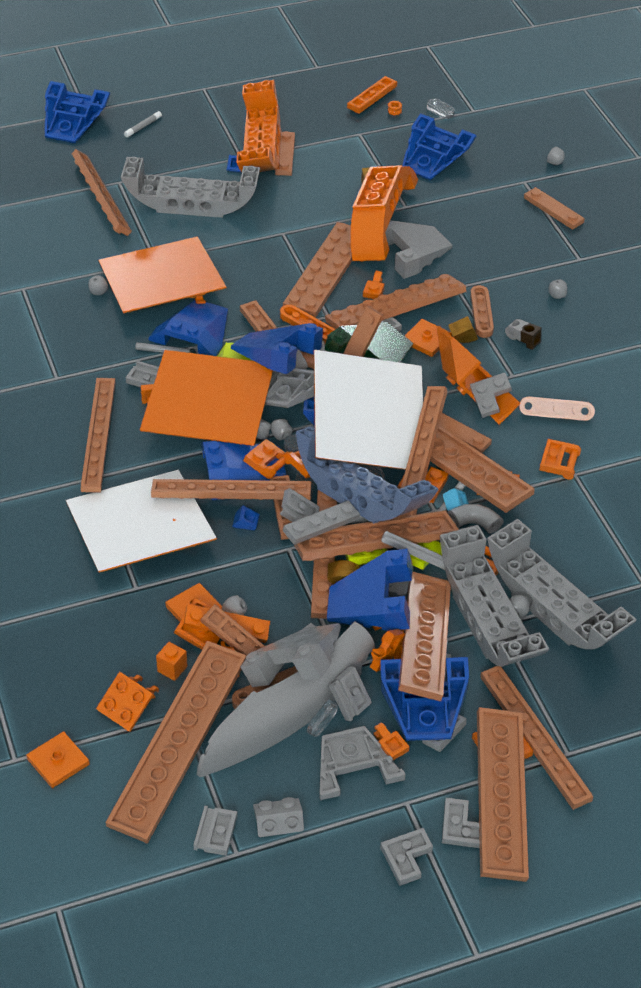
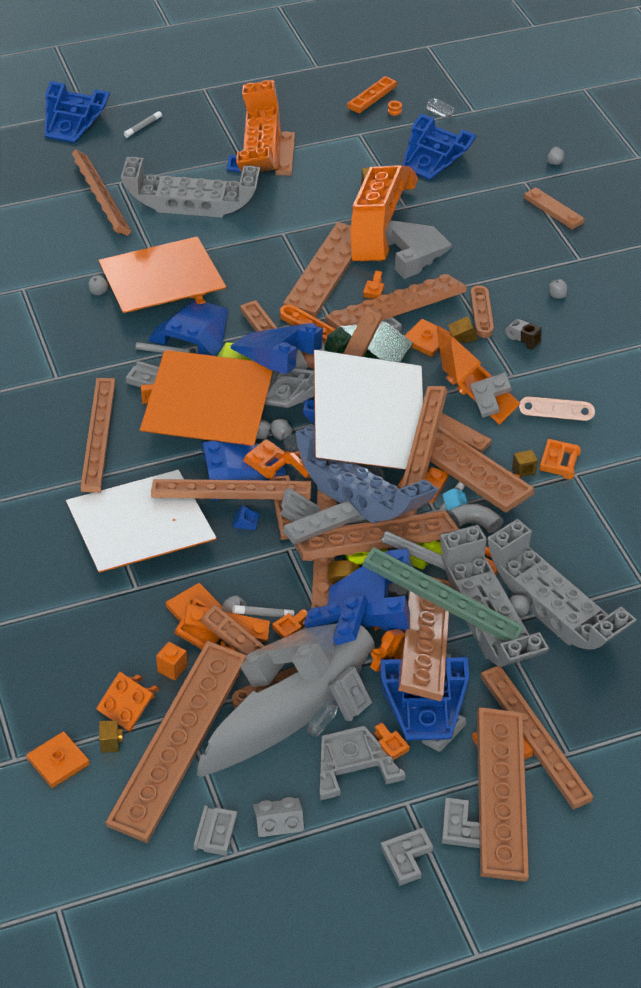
(110, 736): none -> pearl gold plate
(260, 611): none -> light grey bar
(288, 625): none -> orange plate
(346, 612): none -> blue plate
(442, 595): none -> sand green plate
(525, 463): none -> pearl gold plate

